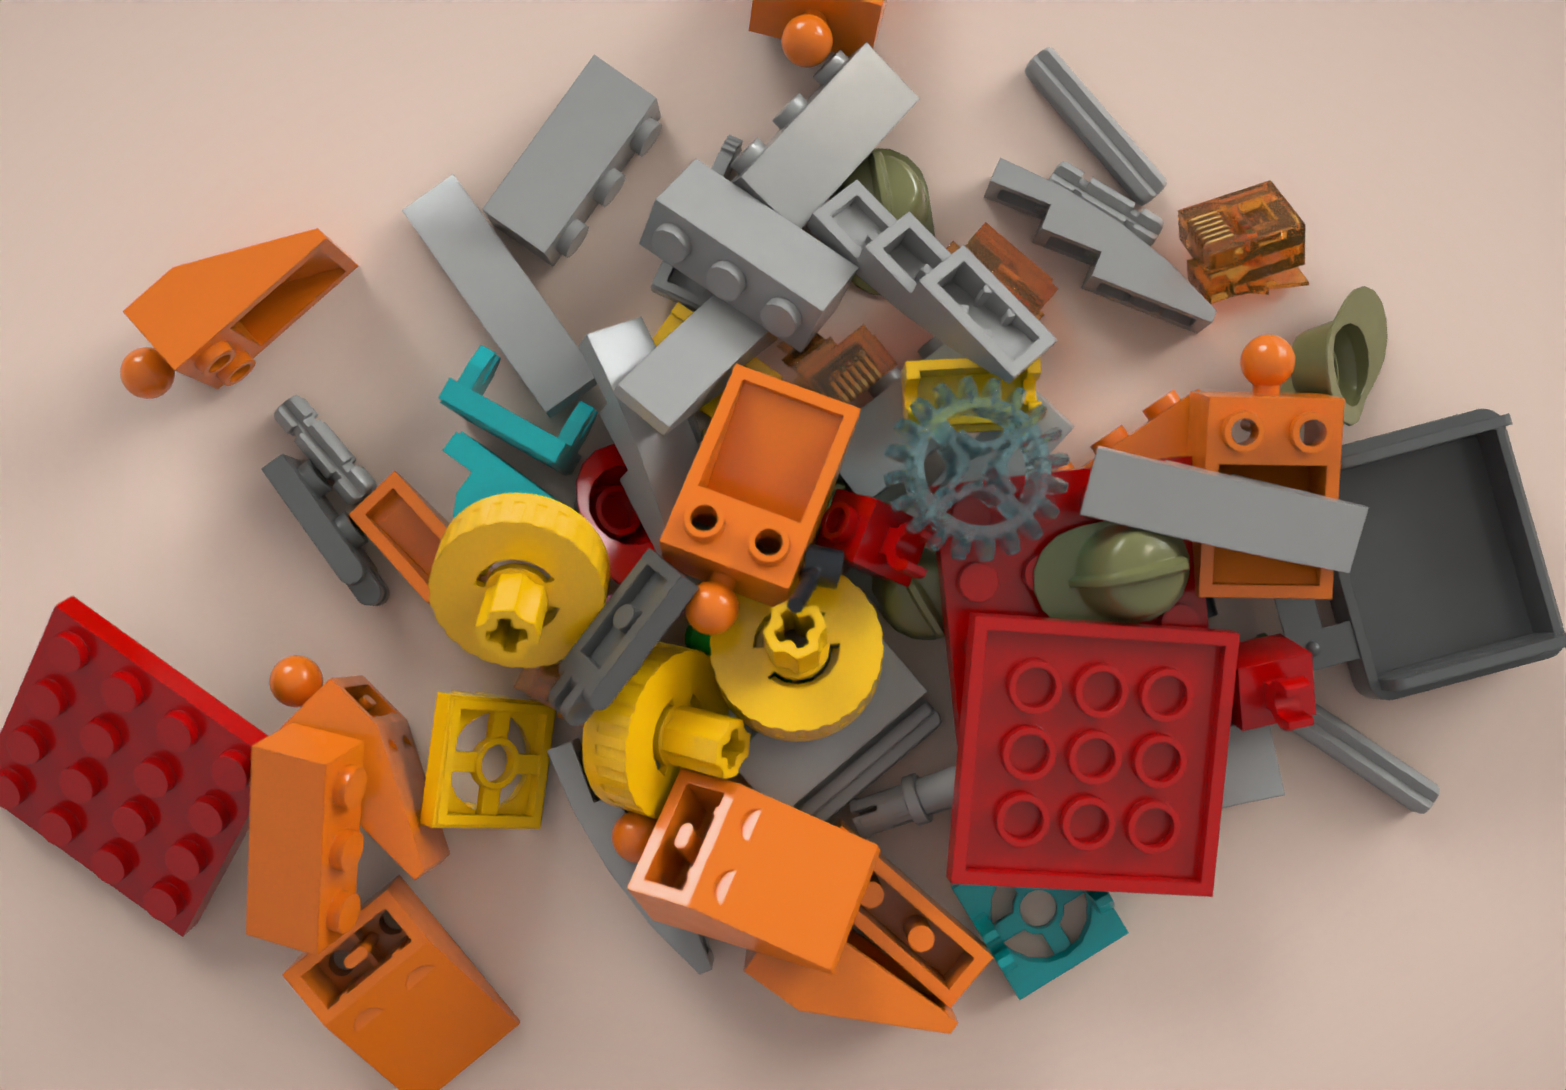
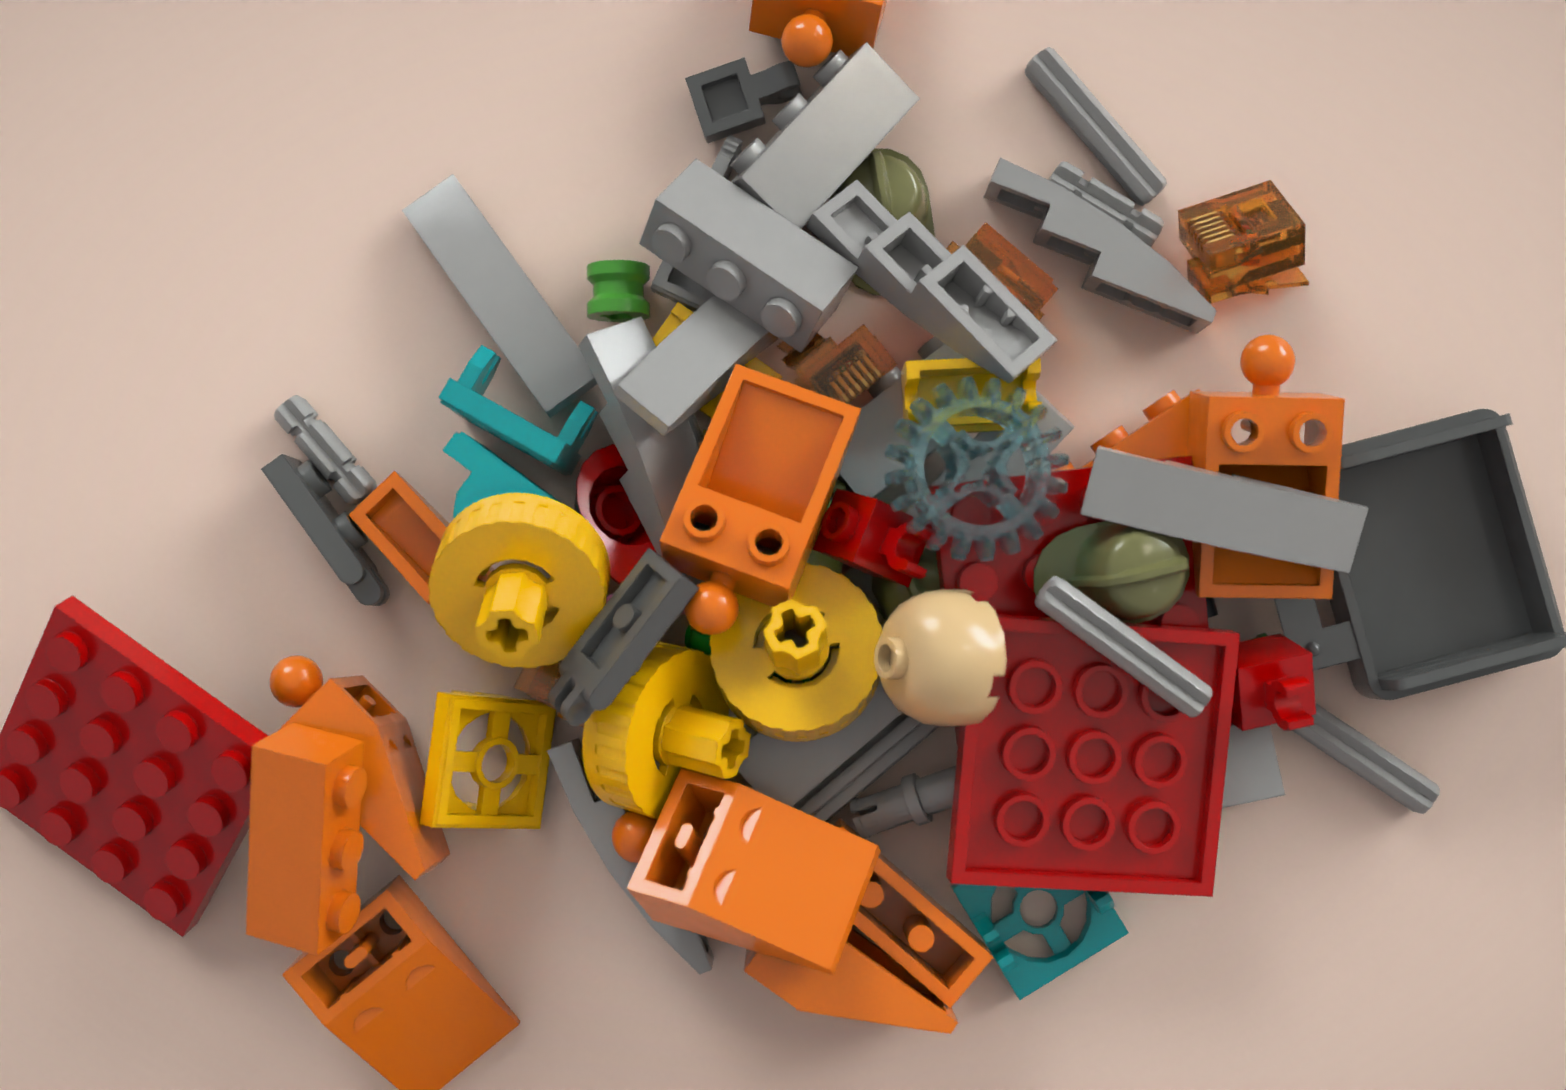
(227, 309): orange slope -> none
(575, 162): light grey brick -> none
(618, 290): none -> bright green wheel
(731, 98): none -> dark grey plate
(820, 568): black hand -> none
(941, 657): none -> tan cylinder
(1123, 646): none -> light grey axle
(1343, 354): olive piece -> none

